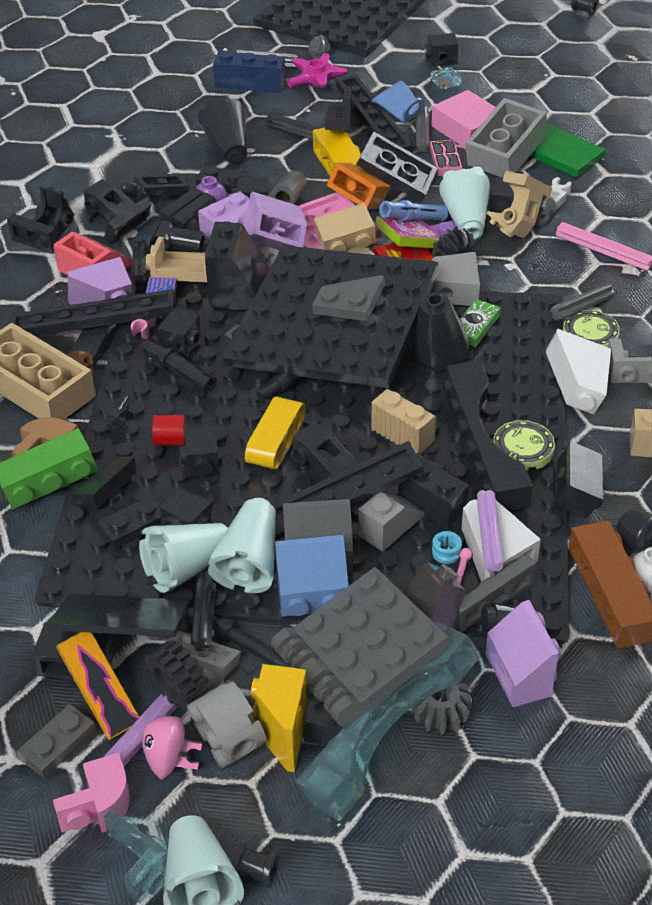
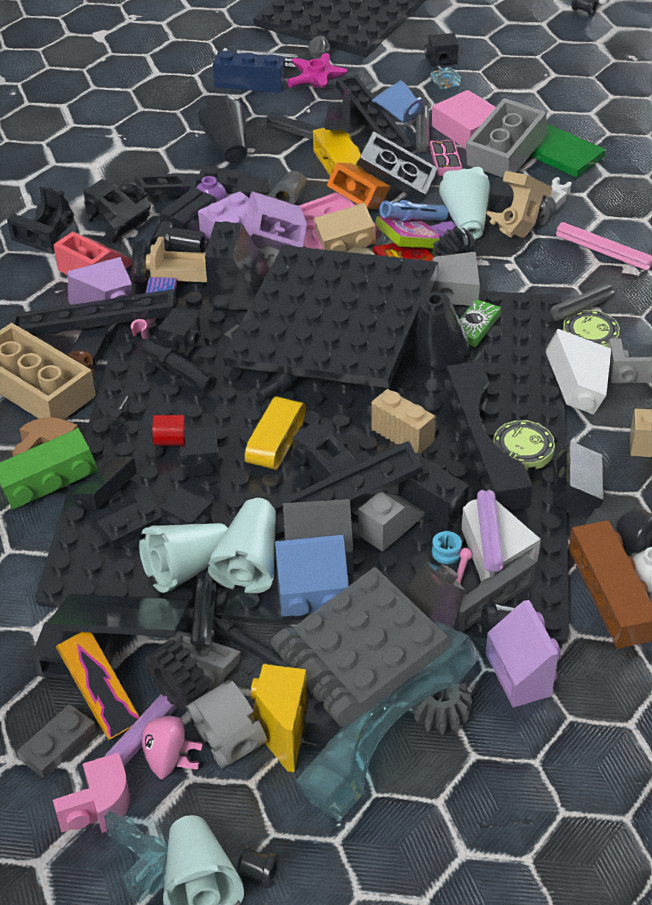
(350, 298): dark grey wing -> none

